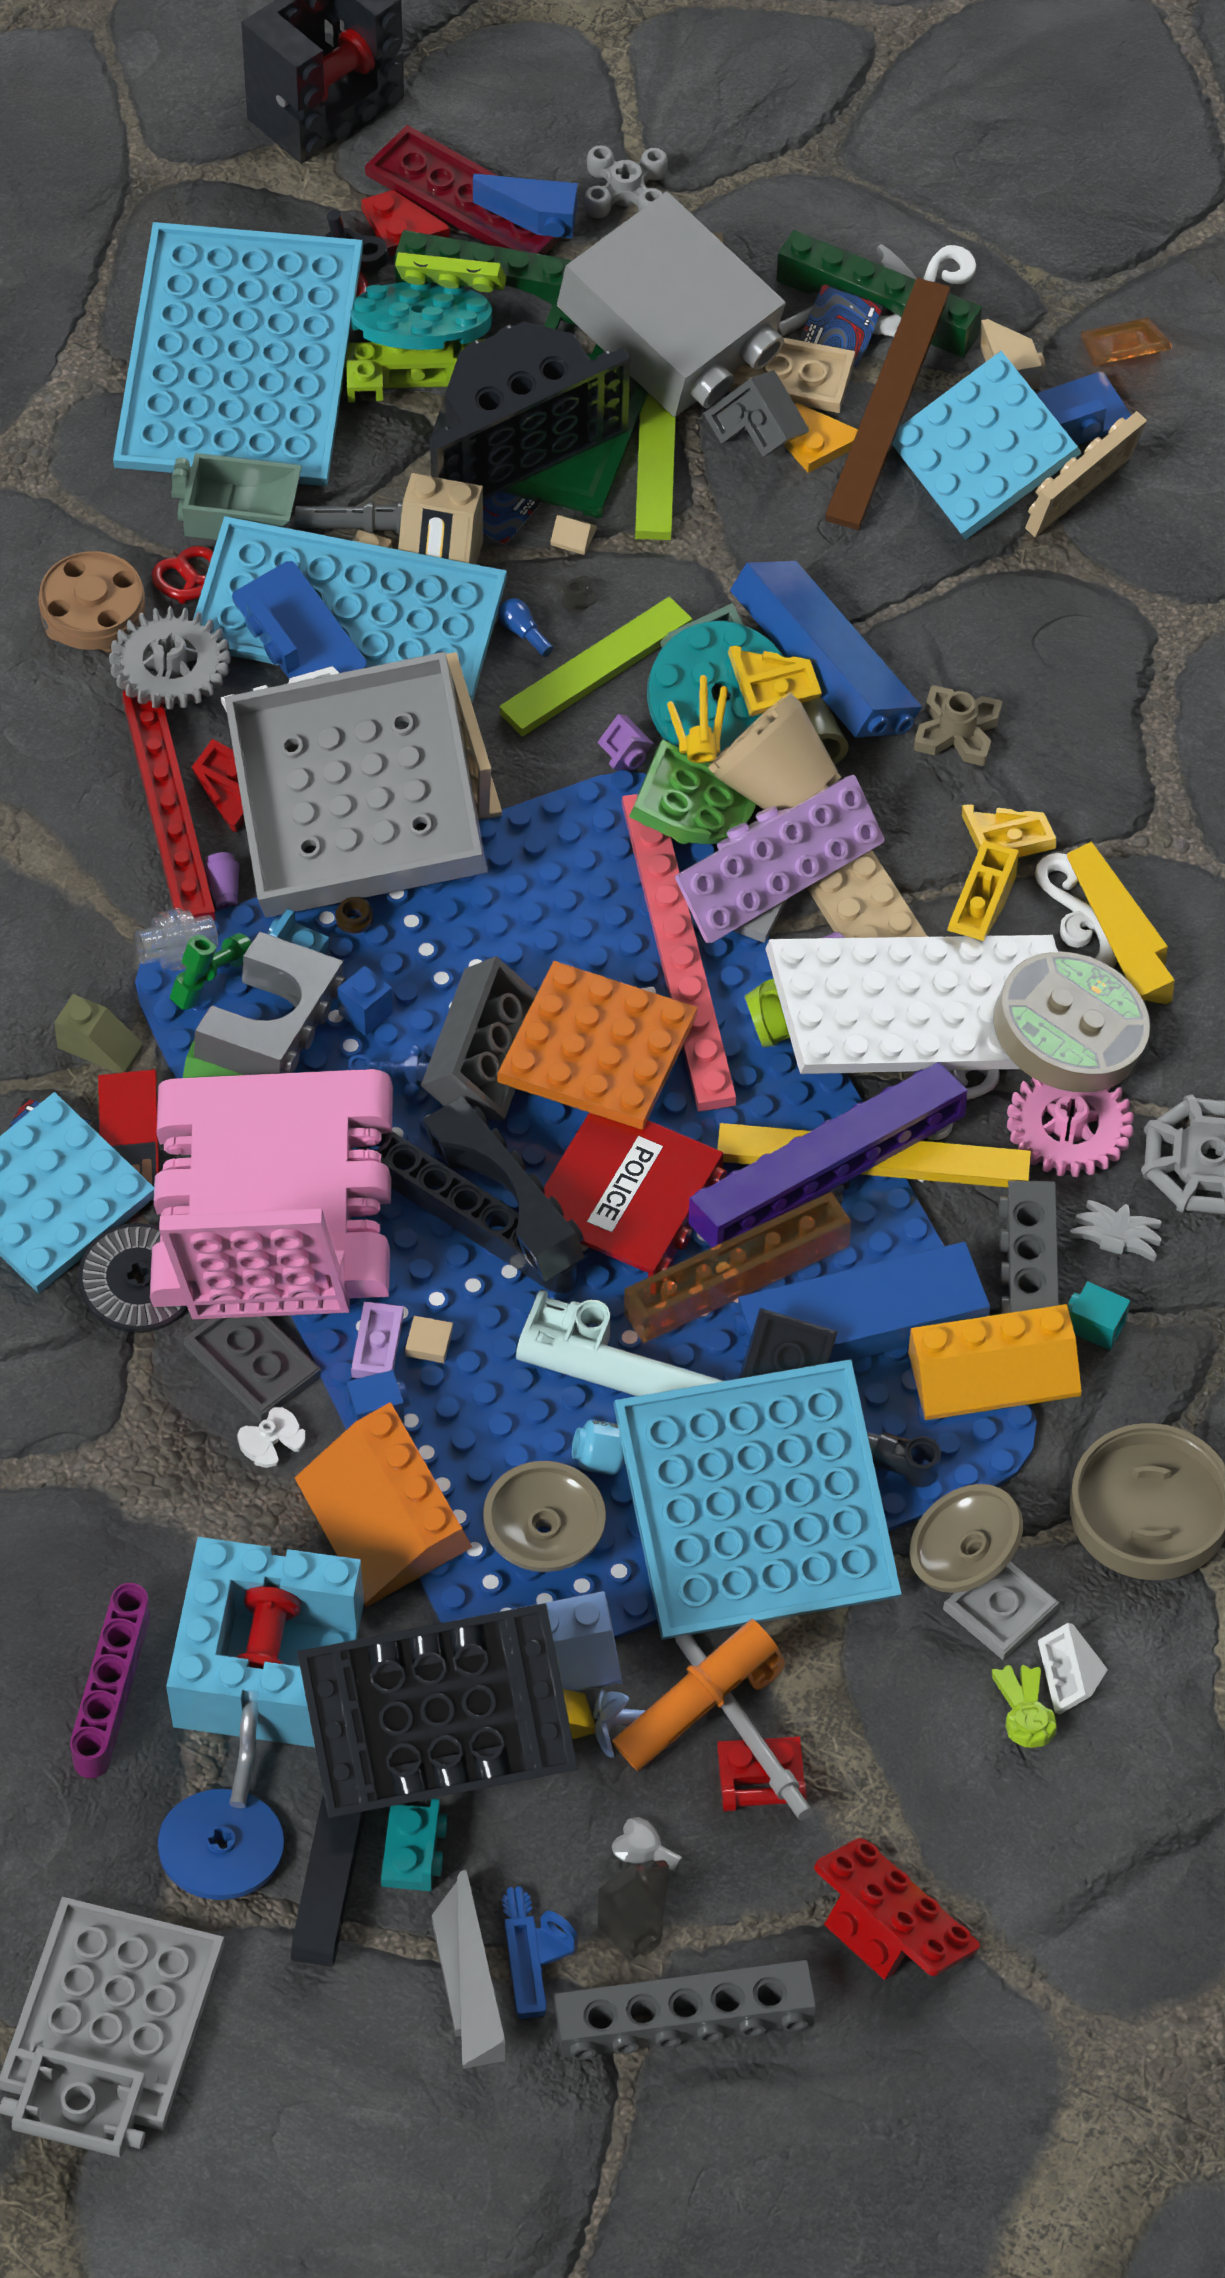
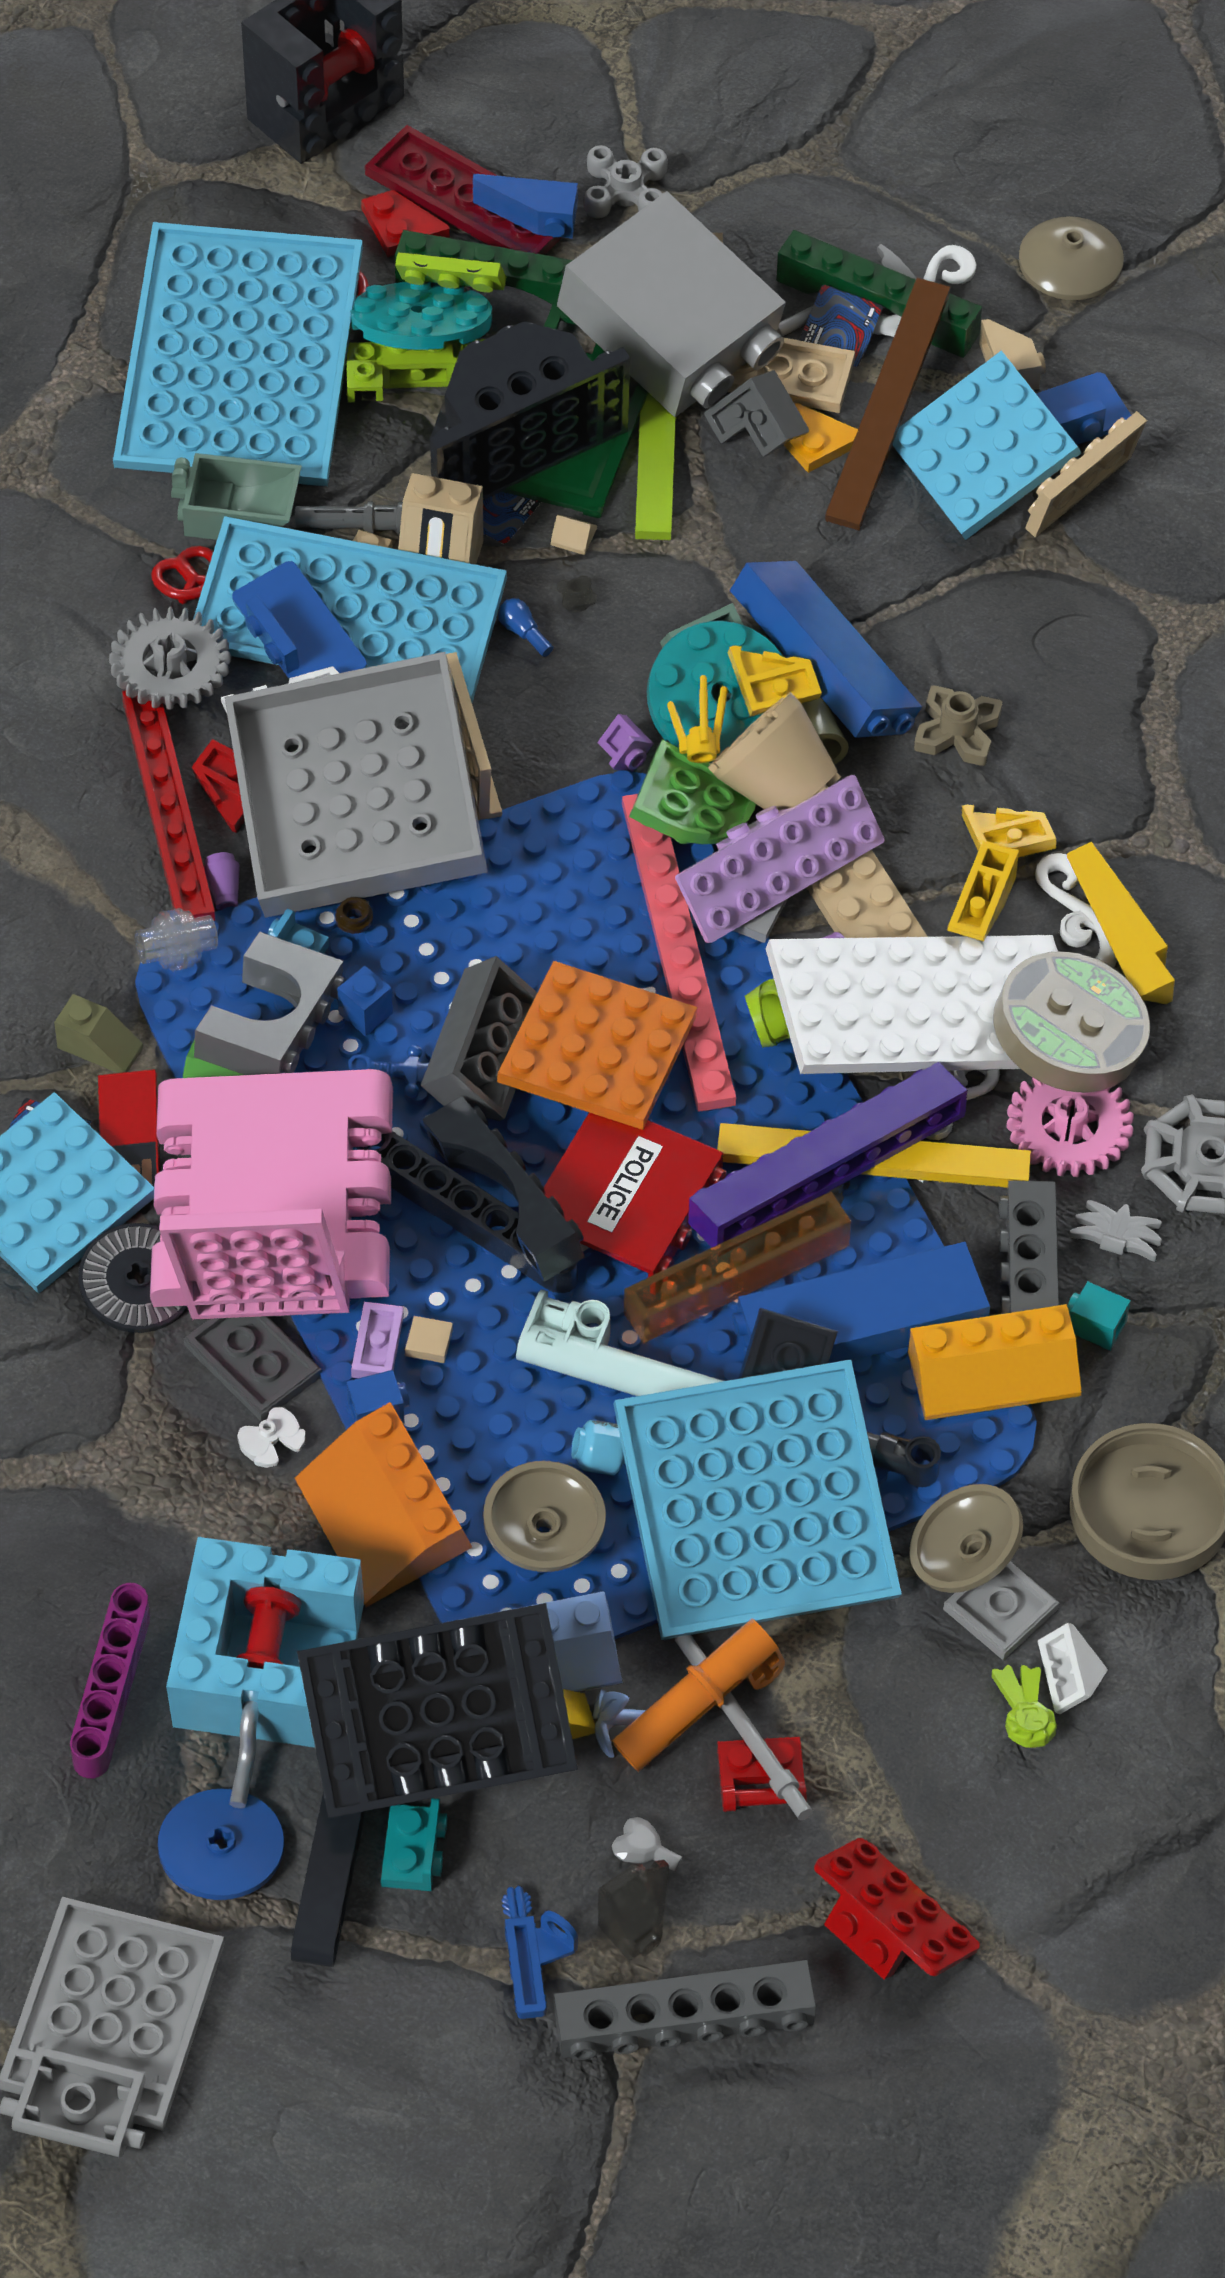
(90, 599): medium nougat piece -> none
(202, 966): green bar -> none
(375, 251): black piece -> none
(468, 1977): light grey wedge -> none
(593, 667): lime tile -> none
(1071, 258): none -> dark tan dish
(1124, 341): clear orange slope -> none

